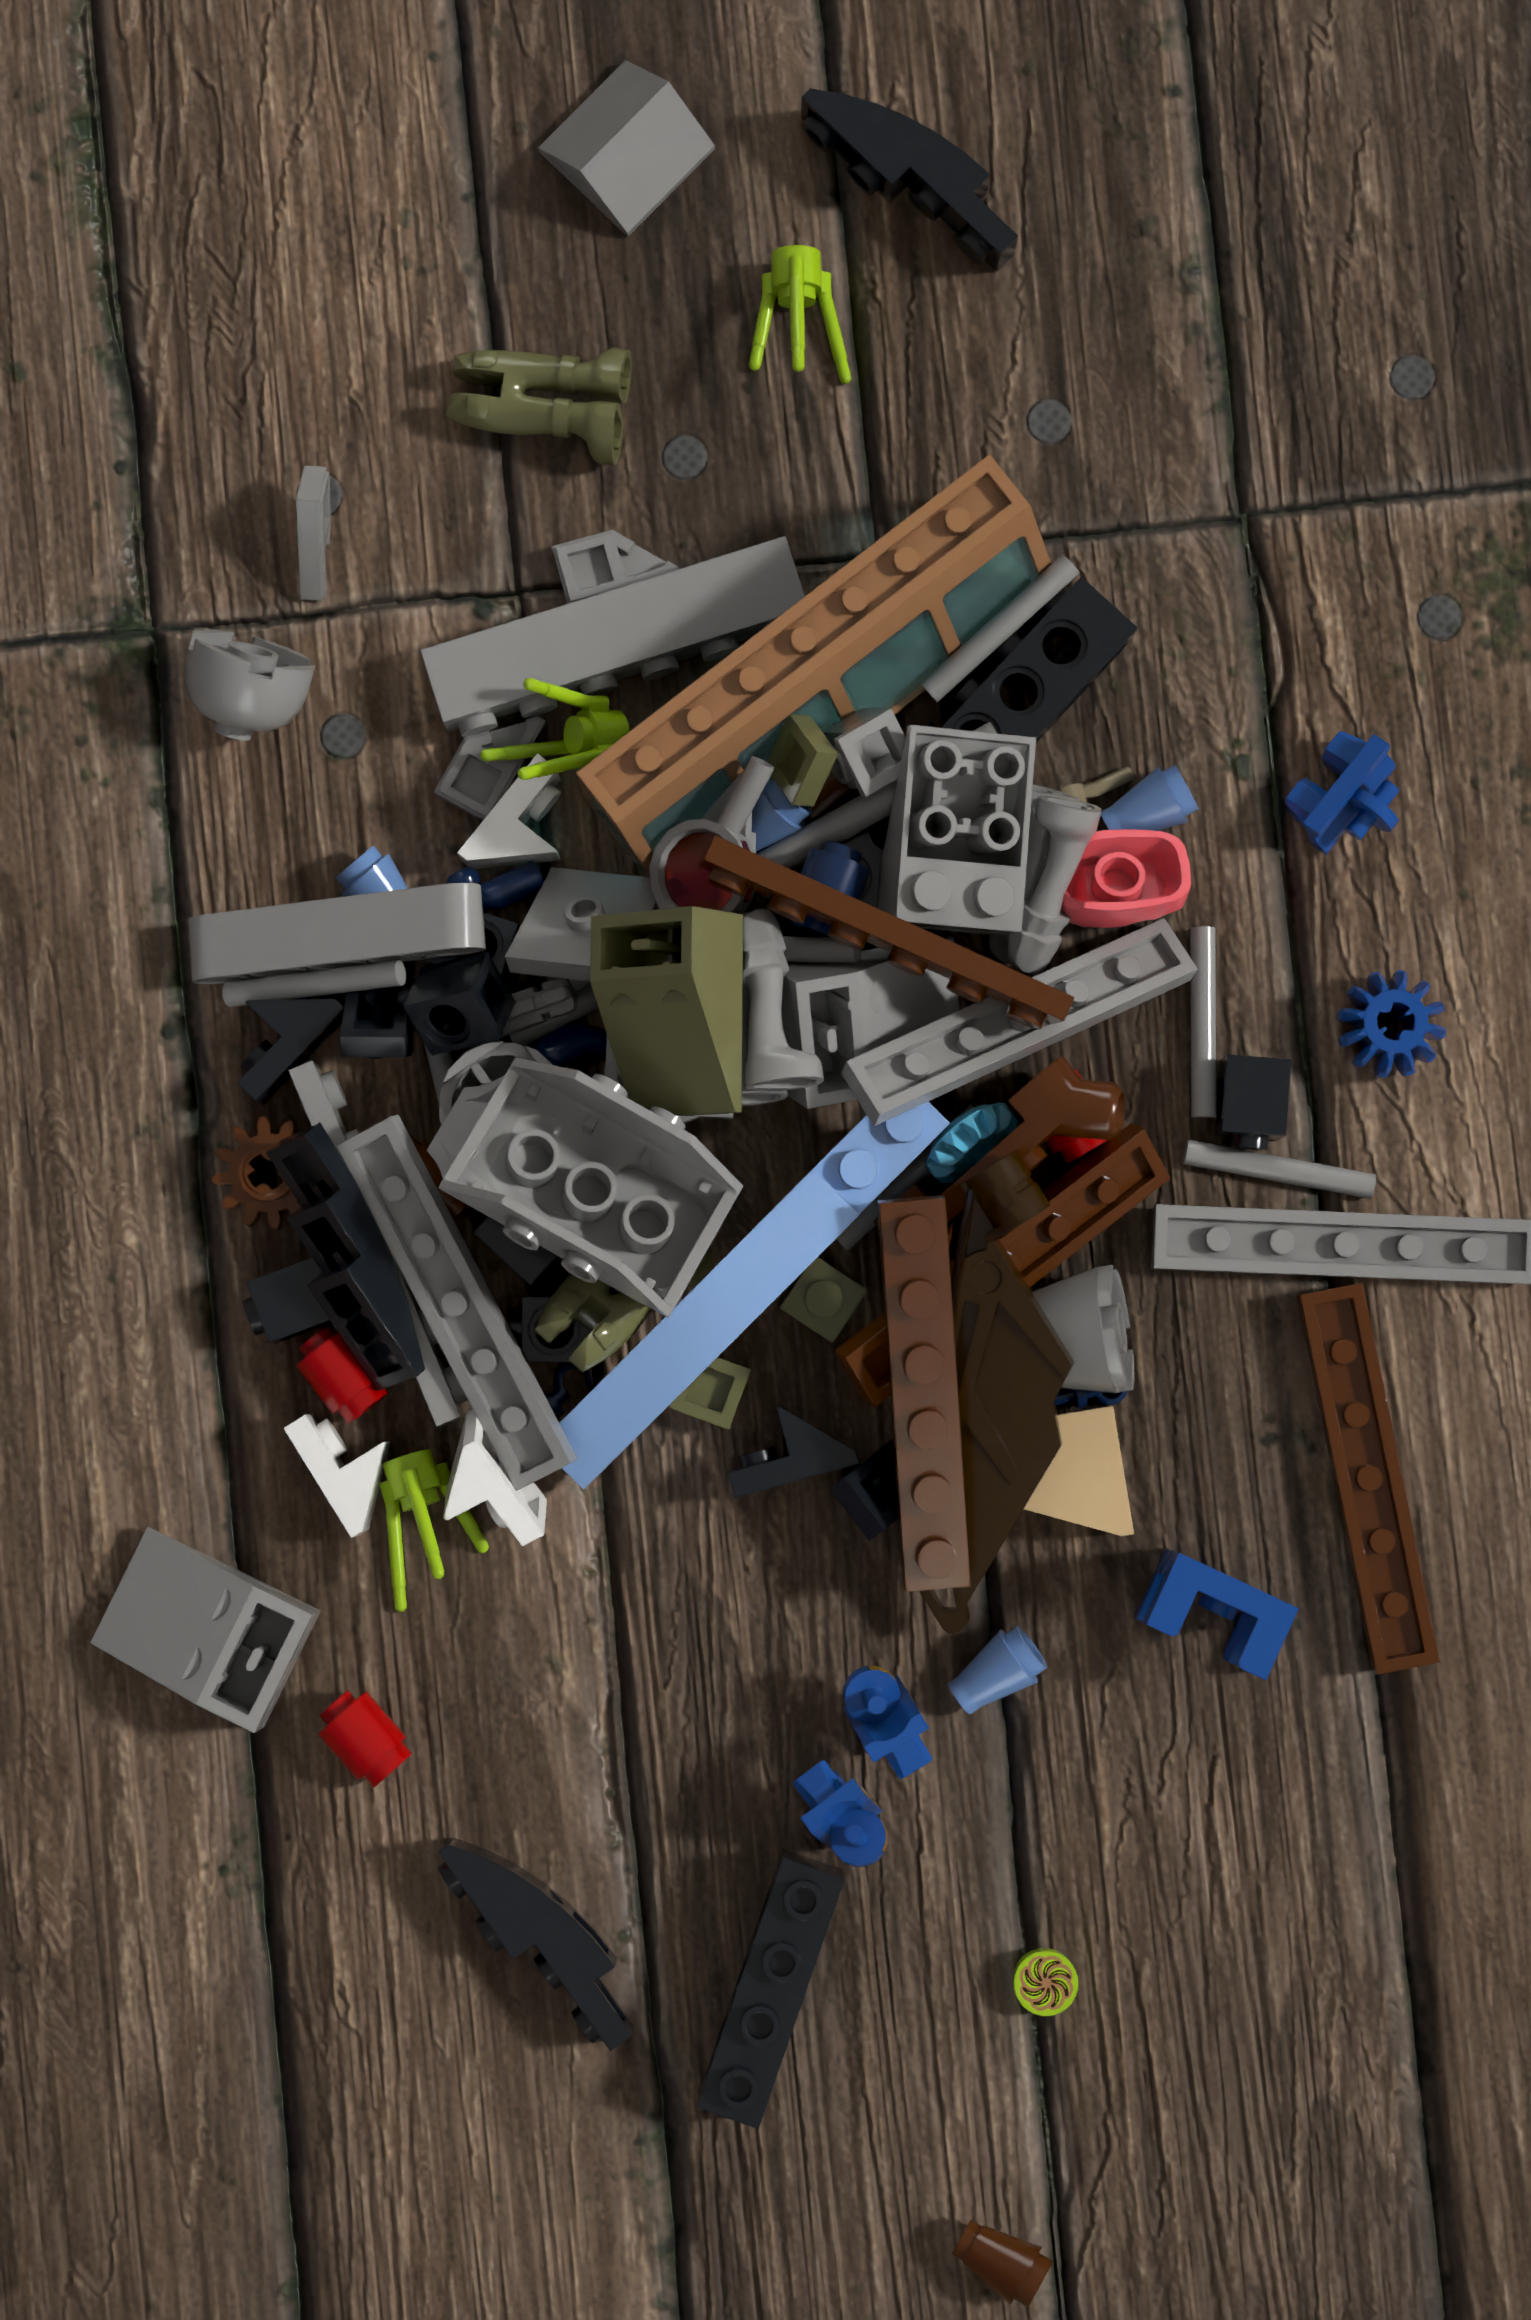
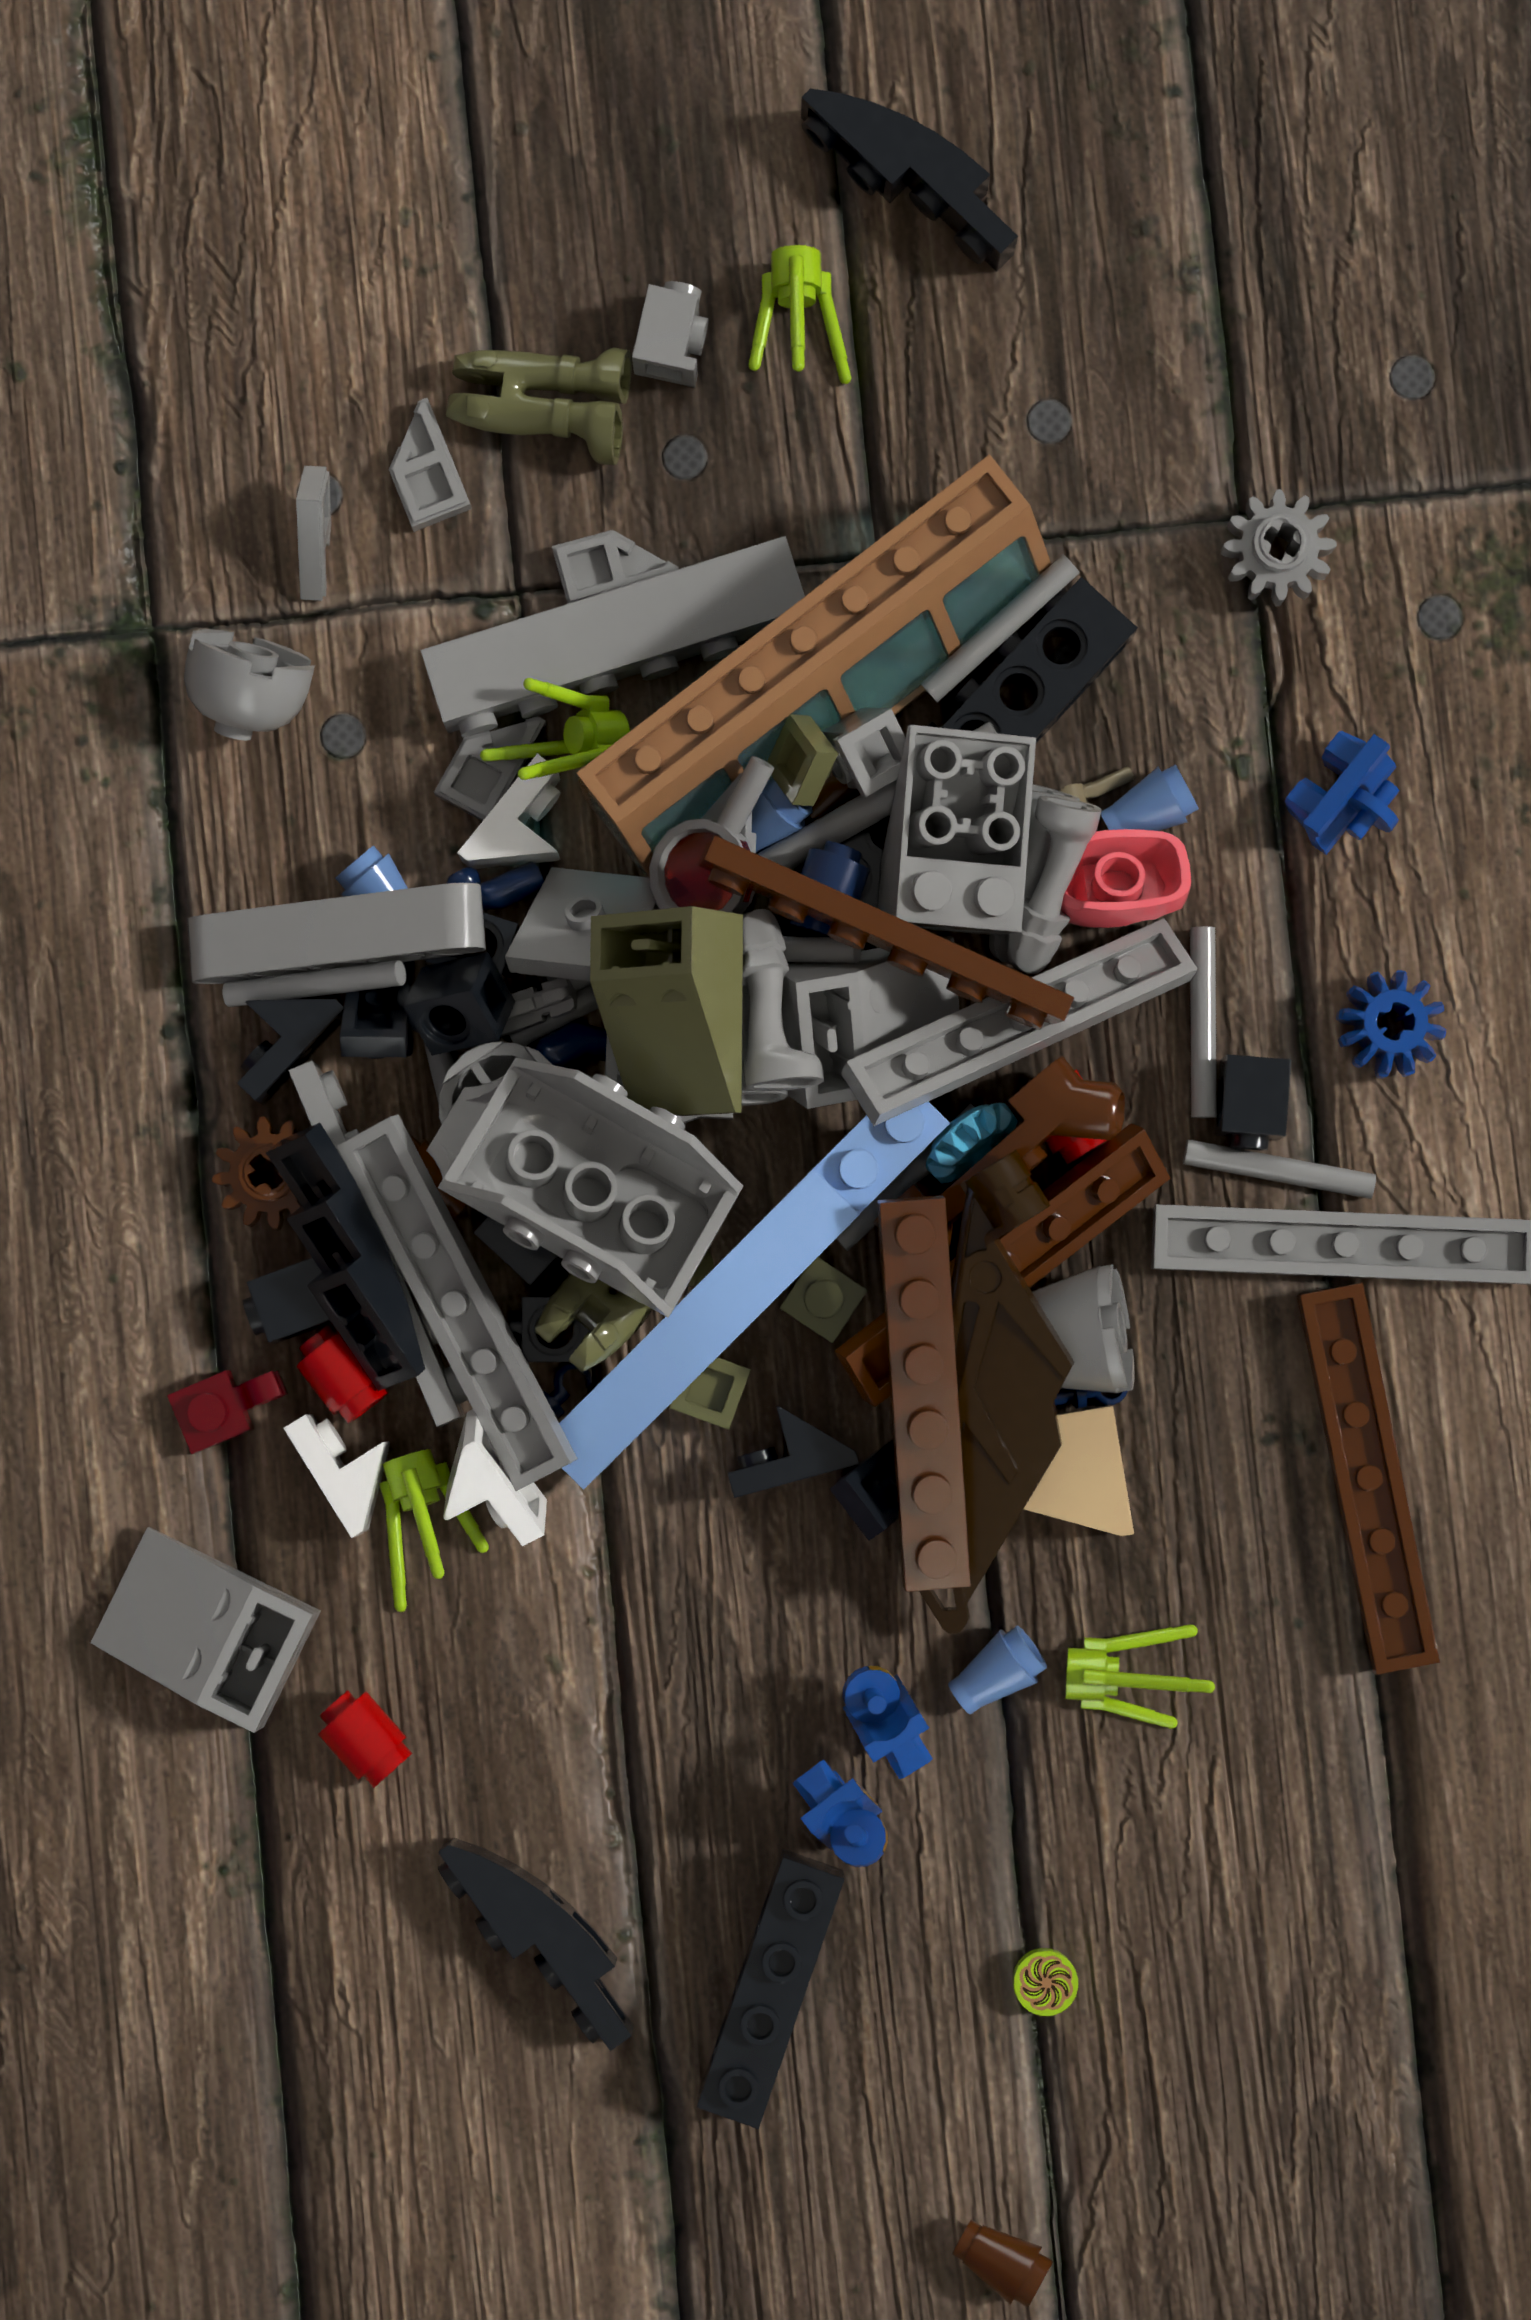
(218, 1408): none -> dark red plate
(427, 473): none -> light grey tile
(628, 145): light grey slope -> none
(670, 333): none -> light grey brick
(1094, 1675): none -> lime plant
(1258, 1630): blue panel -> none
(1300, 553): none -> light grey gear

